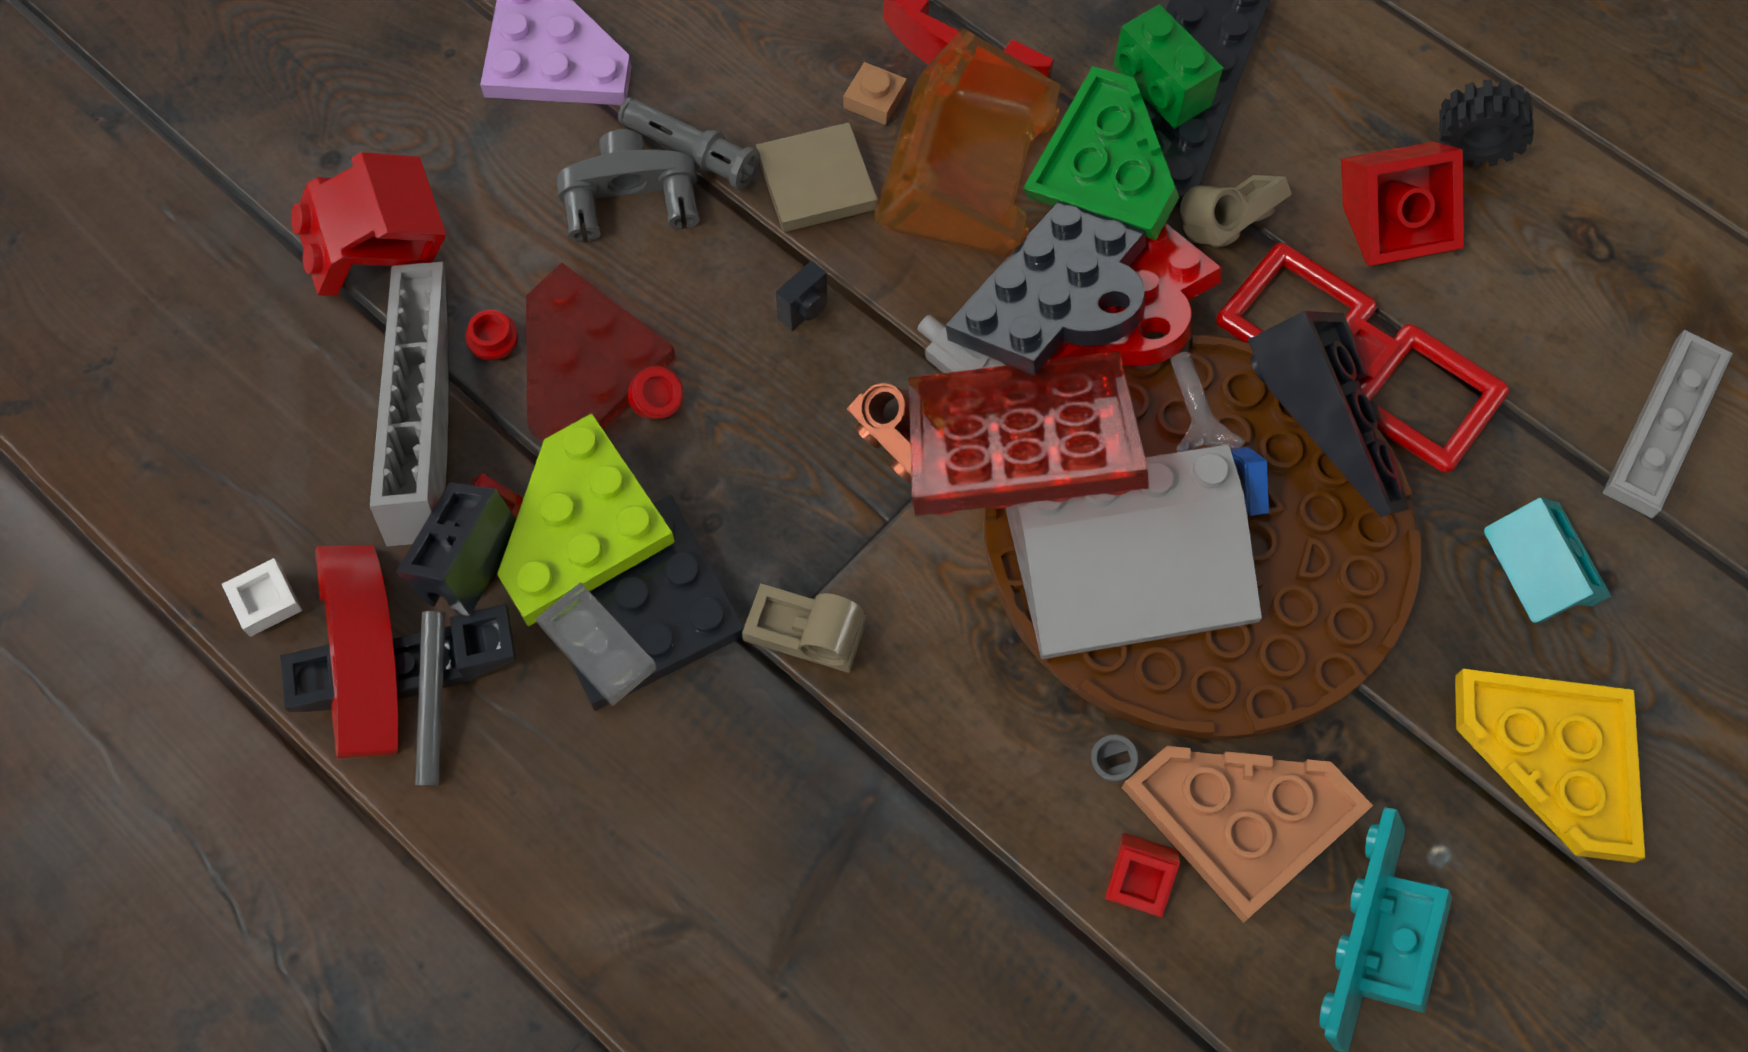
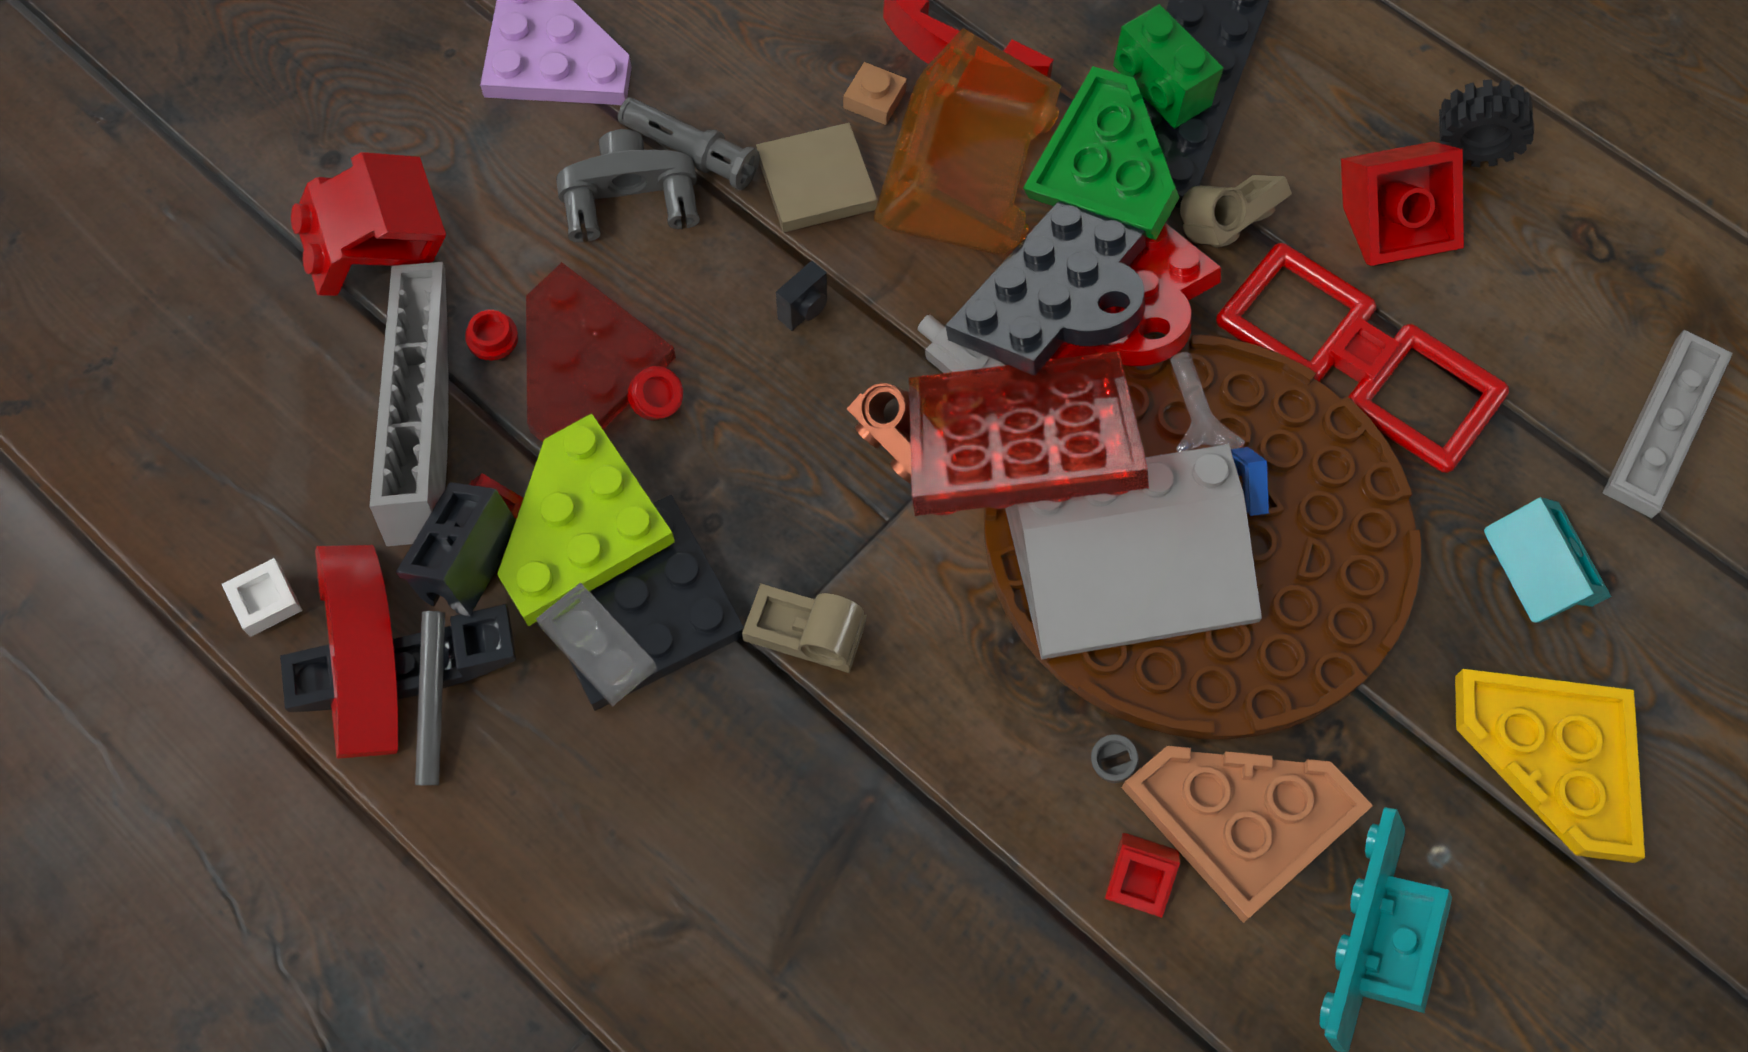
(1315, 375): black wedge -> none

